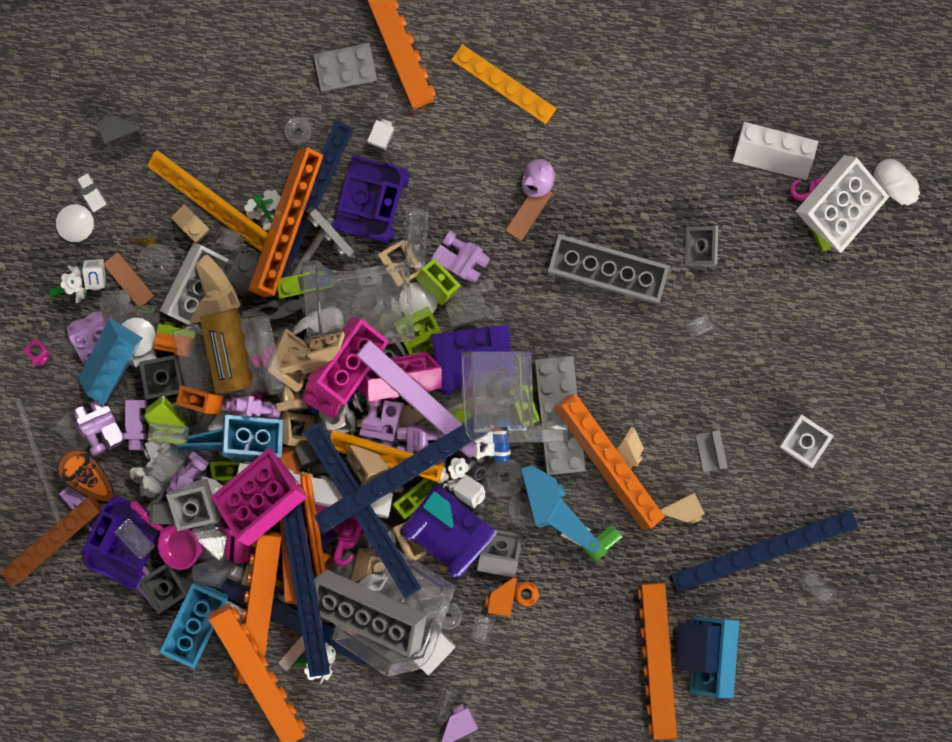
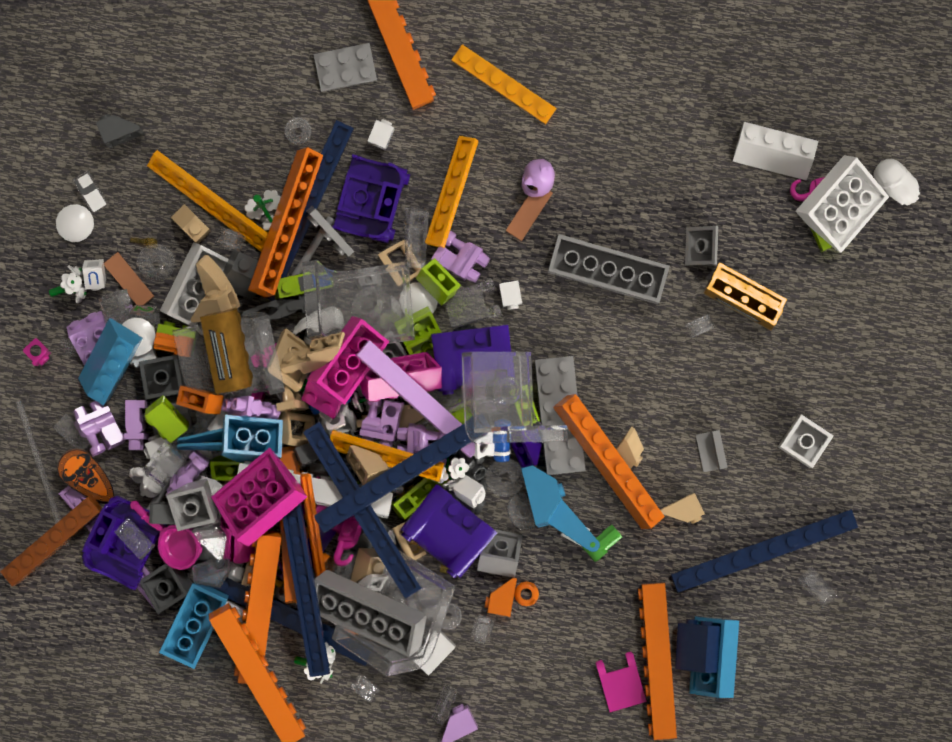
(168, 434): clear plate -> none
(293, 654): white sticker -> none
(364, 687): none -> clear wheel
(439, 508): teal tile -> none
(451, 191): none -> light orange plate
(510, 295): none -> white brick
(527, 453): none -> dark purple slope
(622, 686): none -> dark pink flag
(745, 296): none -> brick

